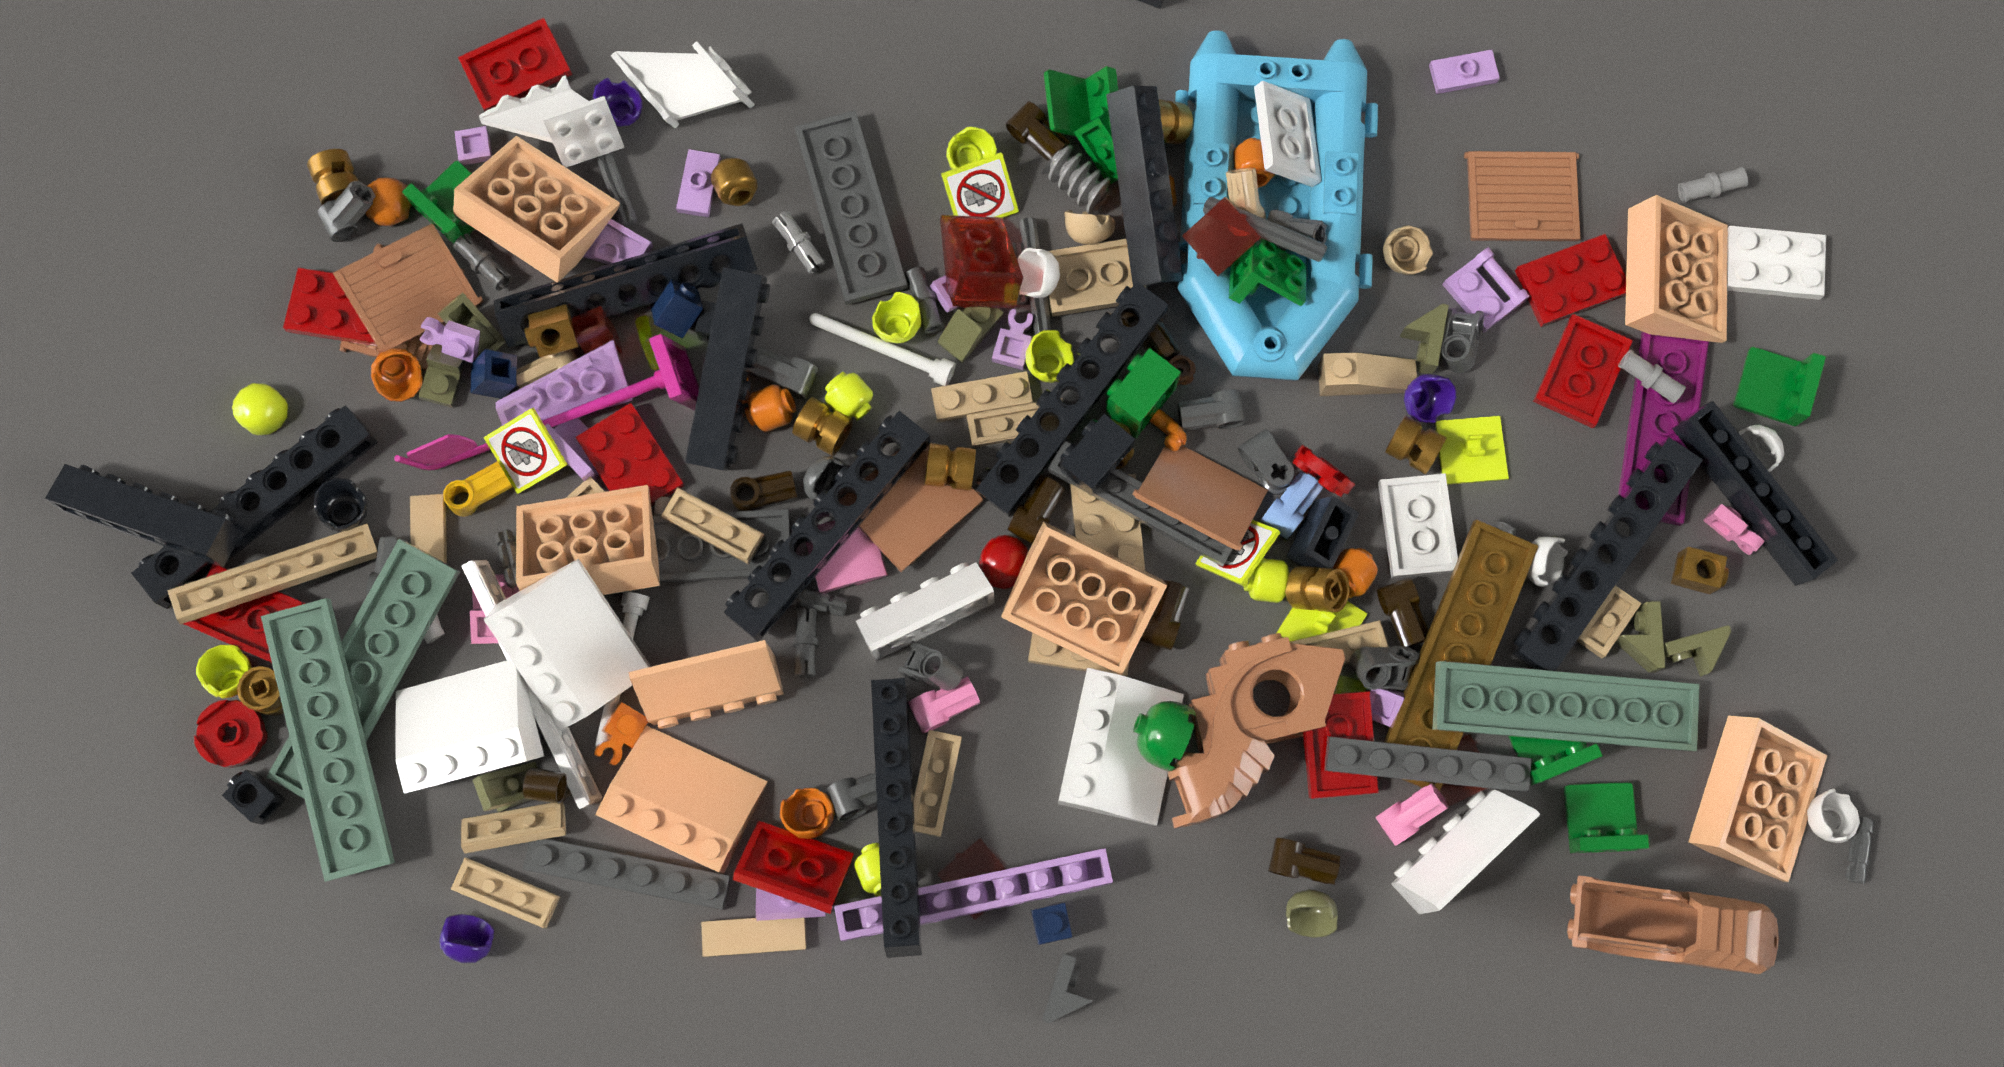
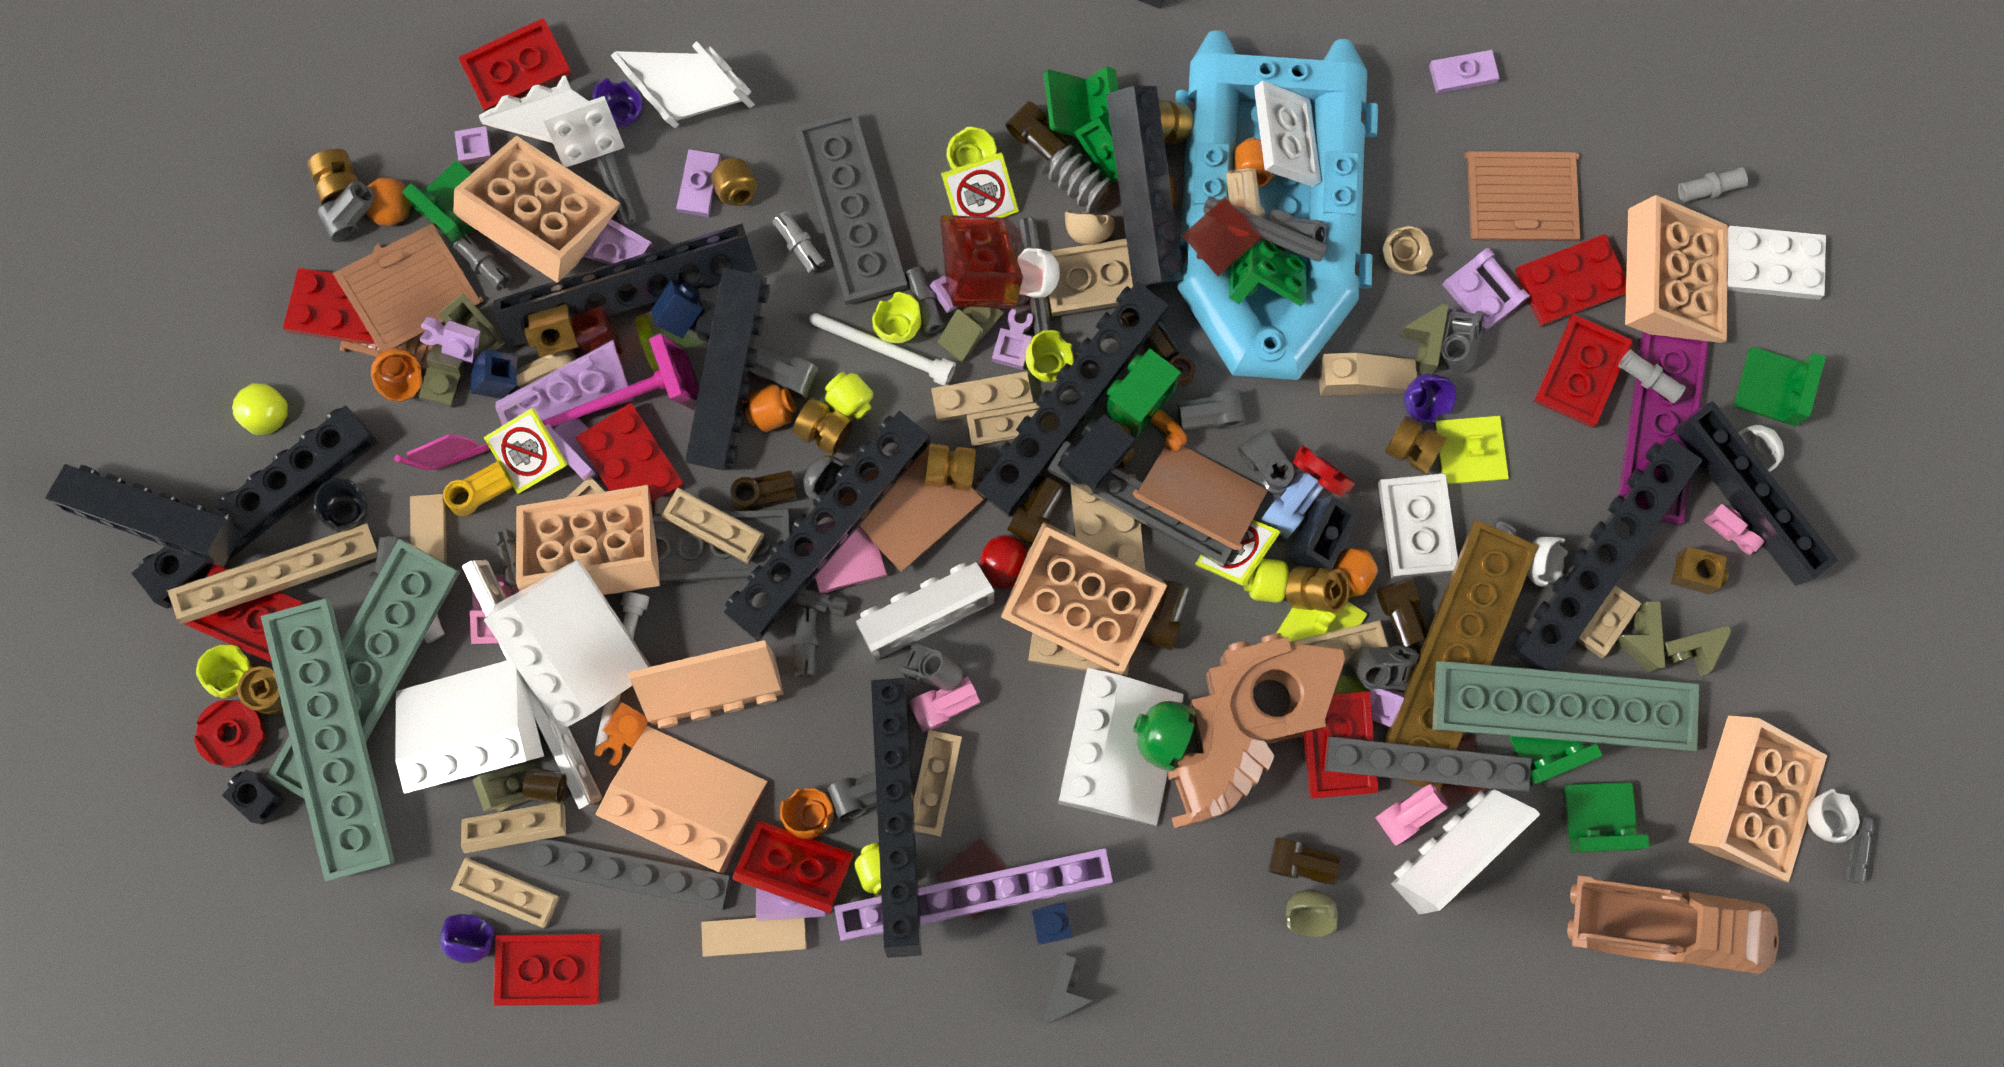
(547, 970): none -> red plate

